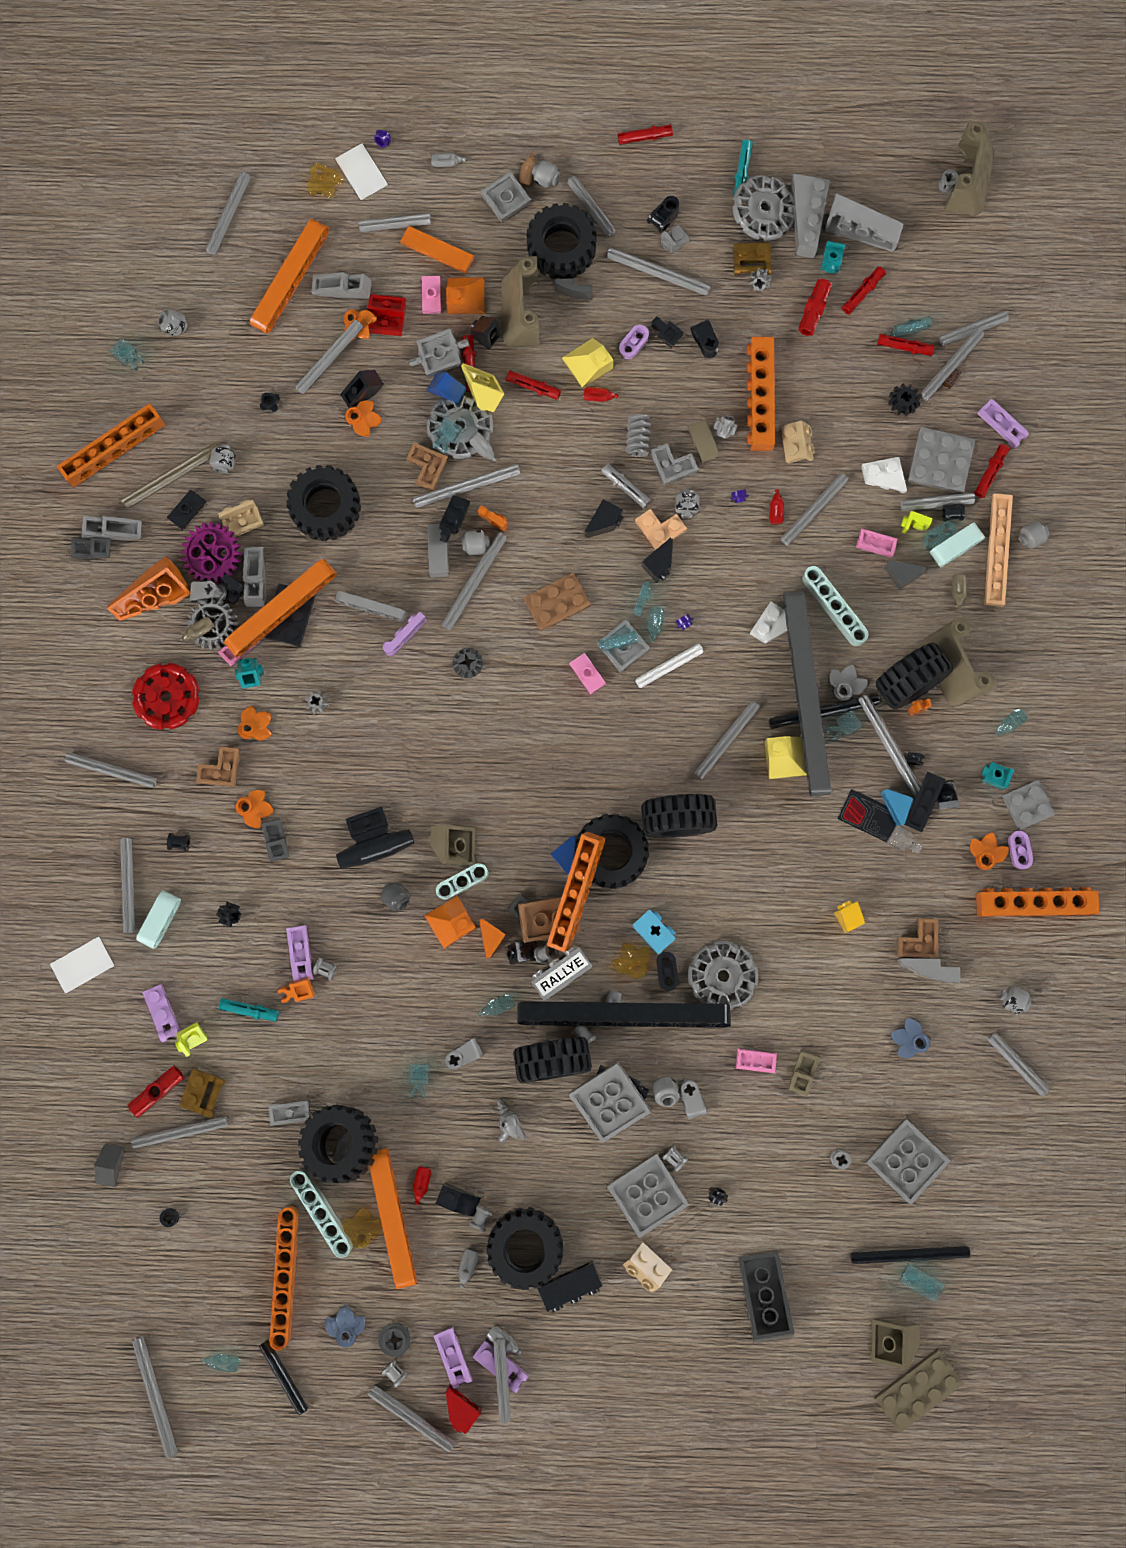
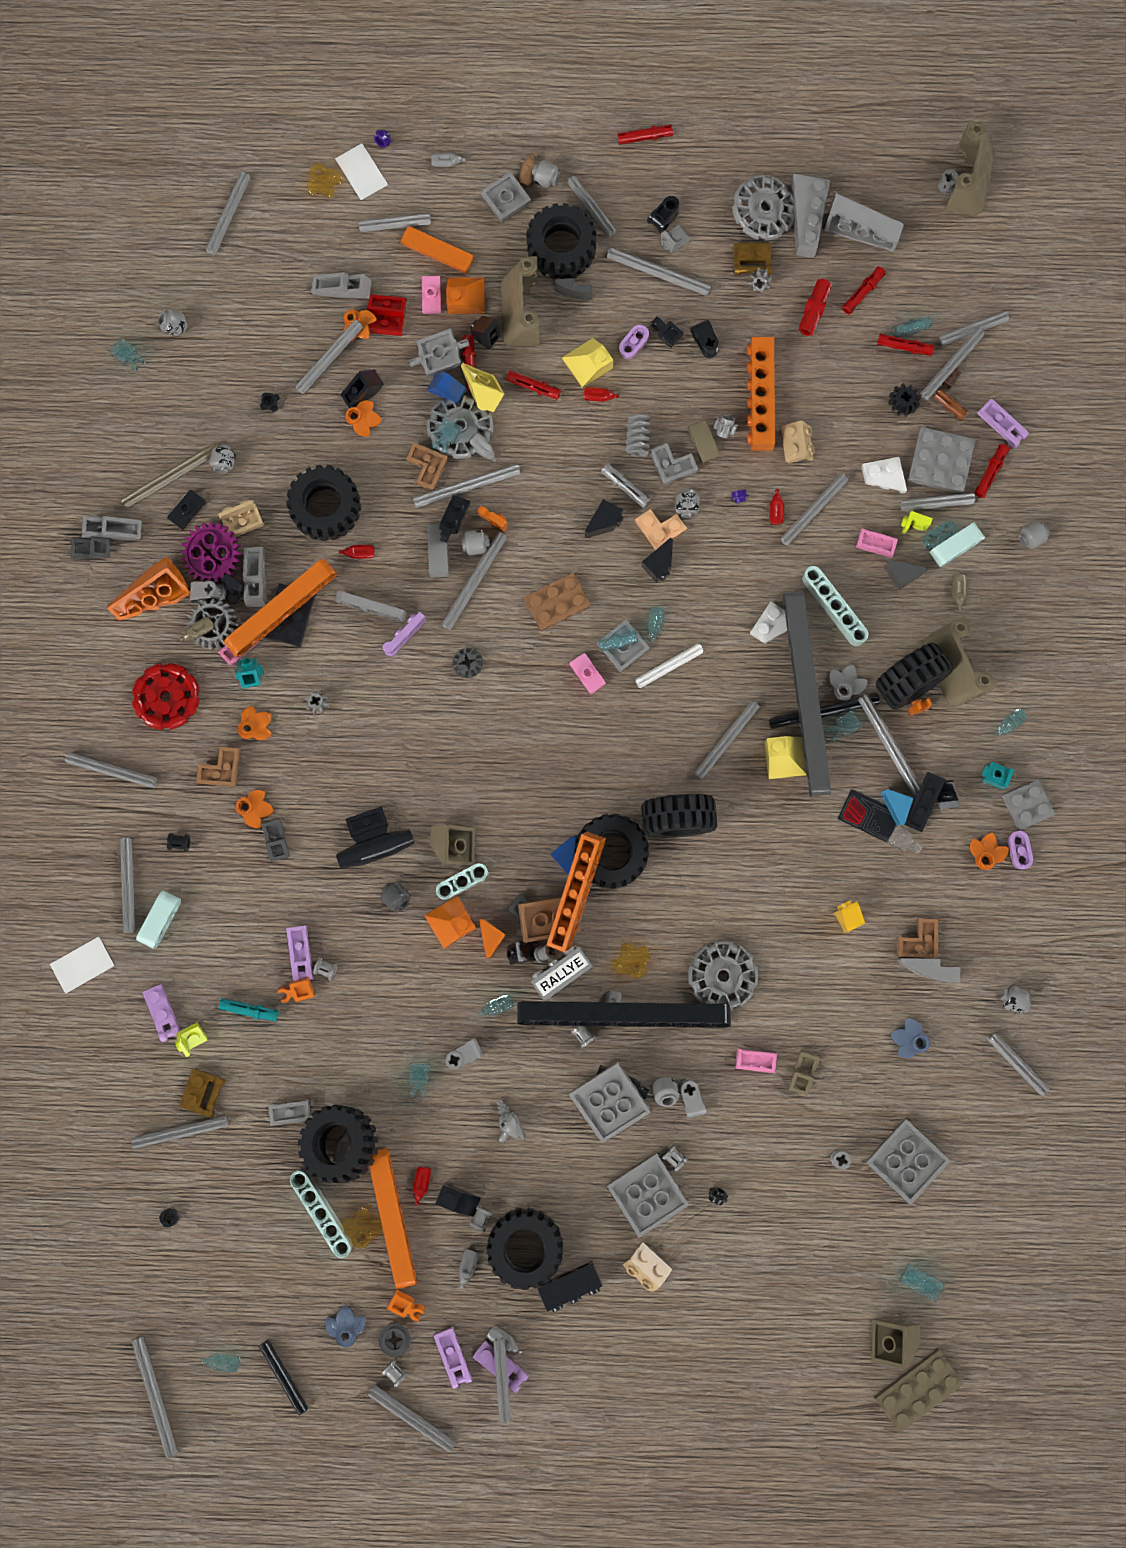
(108, 1165): dark grey slope -> none
(111, 445): orange brick -> none
(146, 1099): red piece -> none
(229, 914): black gear -> none
(279, 1285): orange beam -> none
(289, 276): orange beam -> none
(359, 551): none -> red piece
(403, 1304): none -> orange plate
(461, 1410): red slope -> none
(552, 1059): black tyre -> none
(645, 594): clear light blue plate -> none
(657, 943): medium azure brick -> none
(667, 971): black plate -> none
(684, 622): dark purple plate -> none
(743, 165): teal pin -> none
(766, 1298): dark grey slope -> none
(832, 257): teal brick -> none
(910, 1255): black axle -> none
(915, 758): black bush -> none
(951, 404): none -> dark orange axle
(953, 512): black bush -> none
(998, 550): light nougat plate -> none
(1088, 902): orange brick -> none

